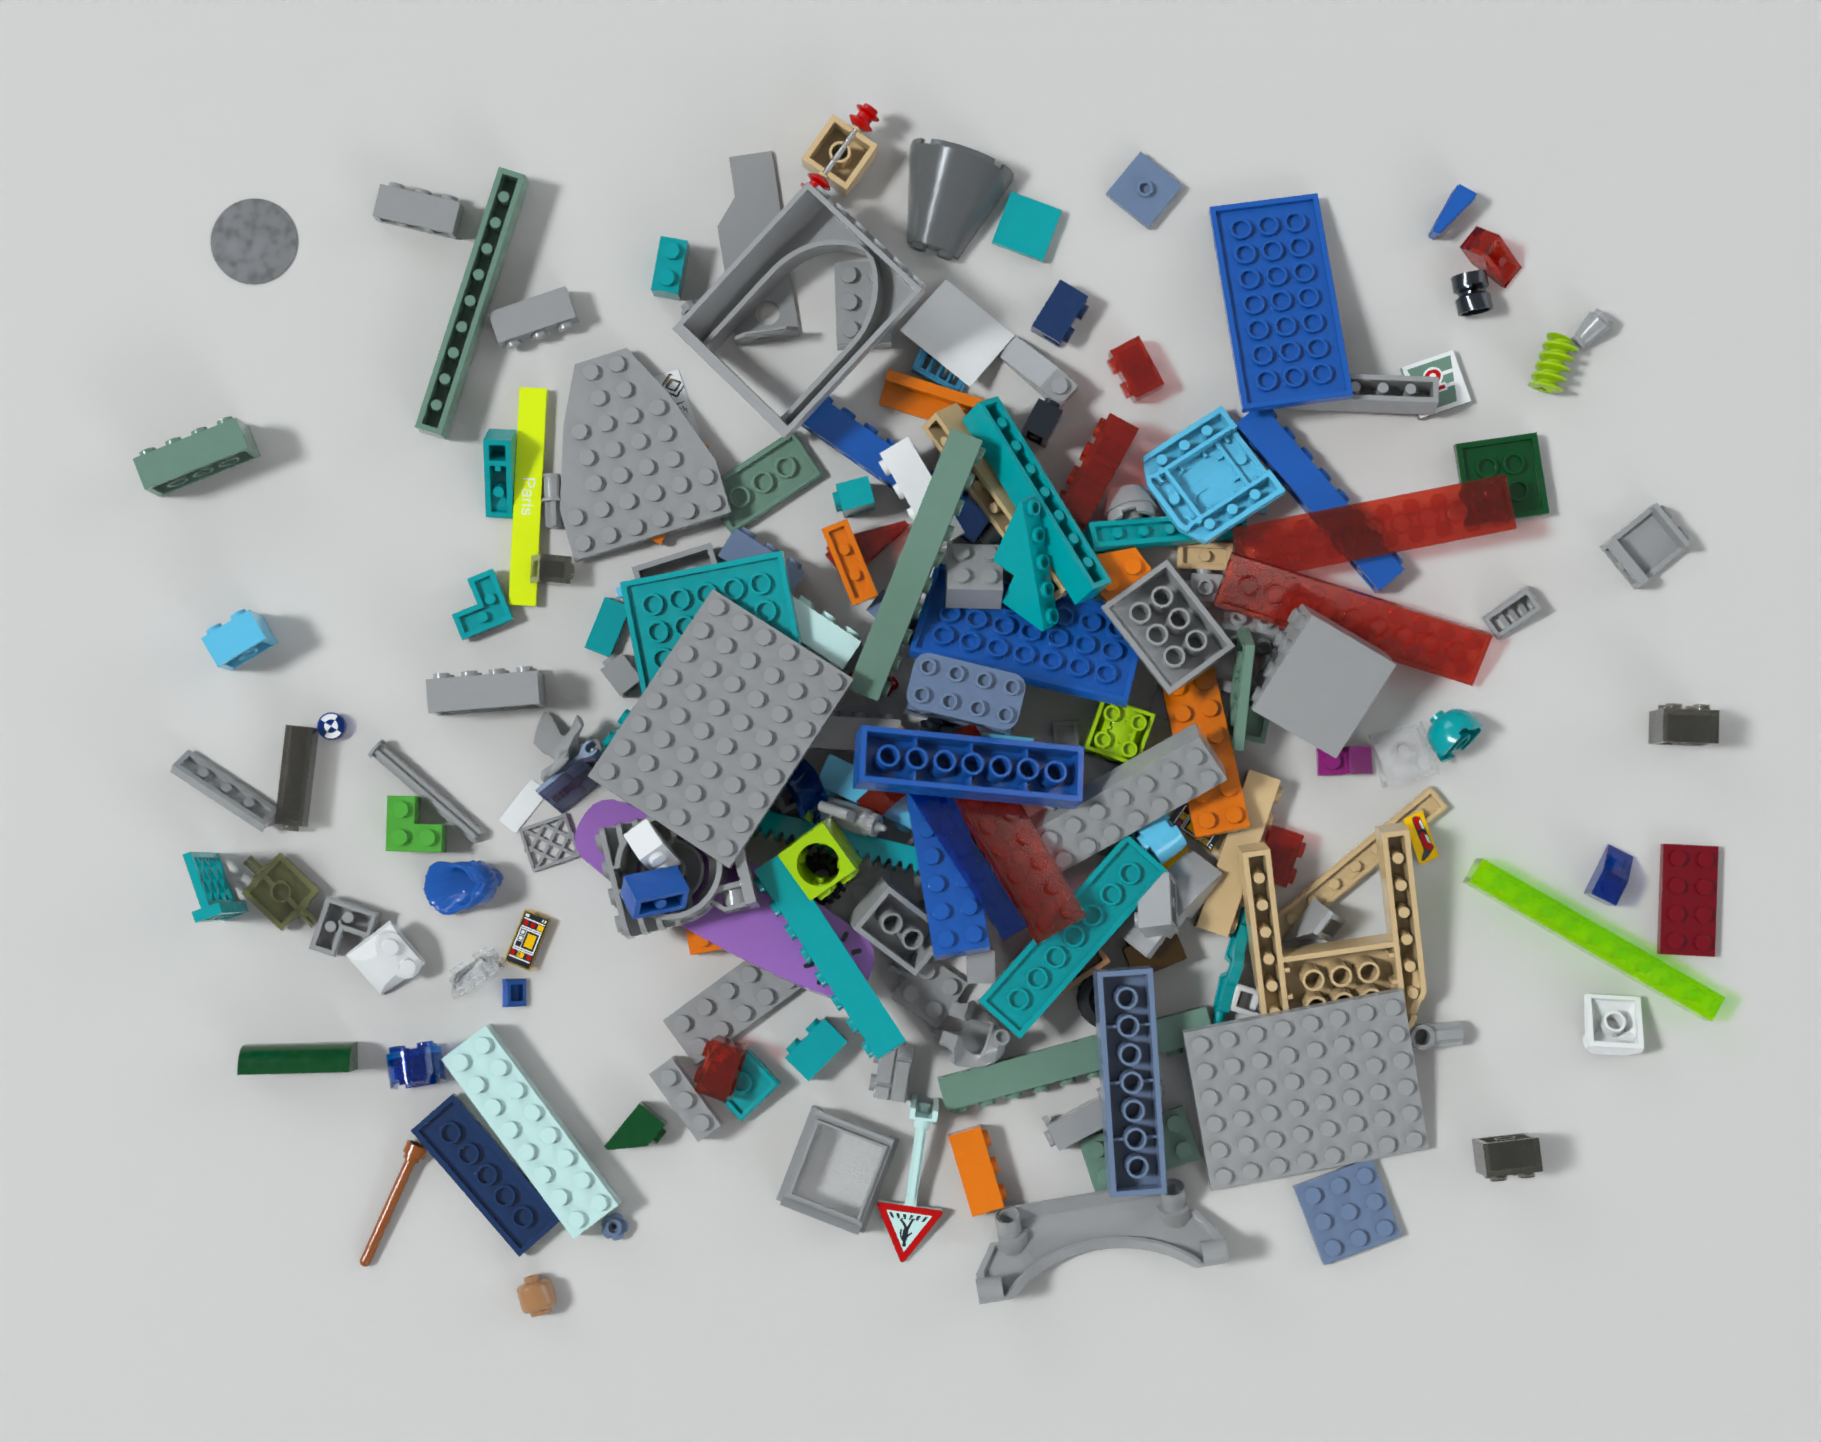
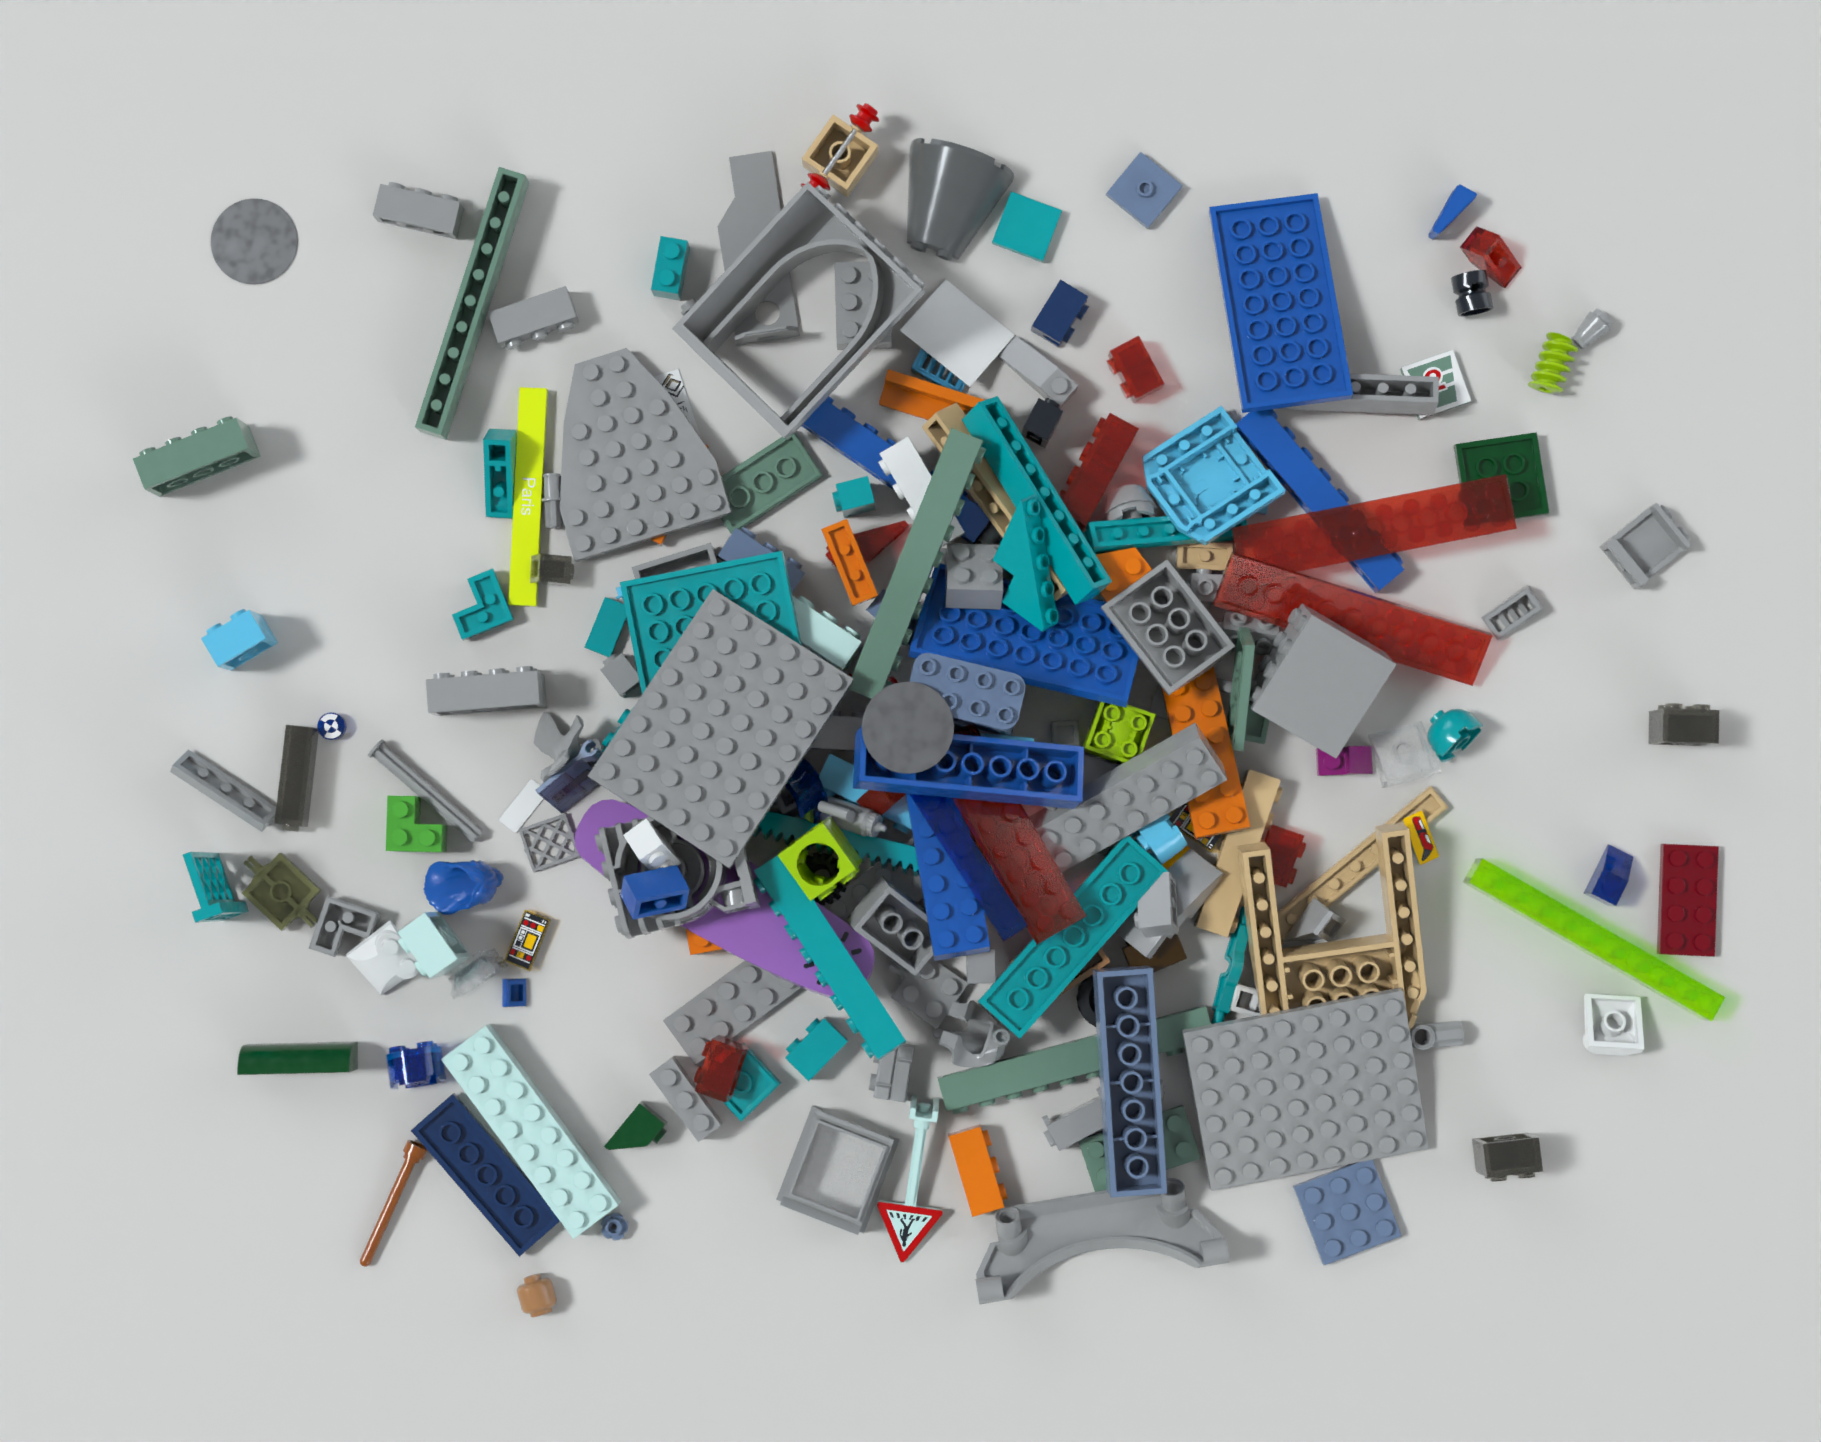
(432, 945): none -> light aqua brick
(907, 727): none -> flat silver sticker

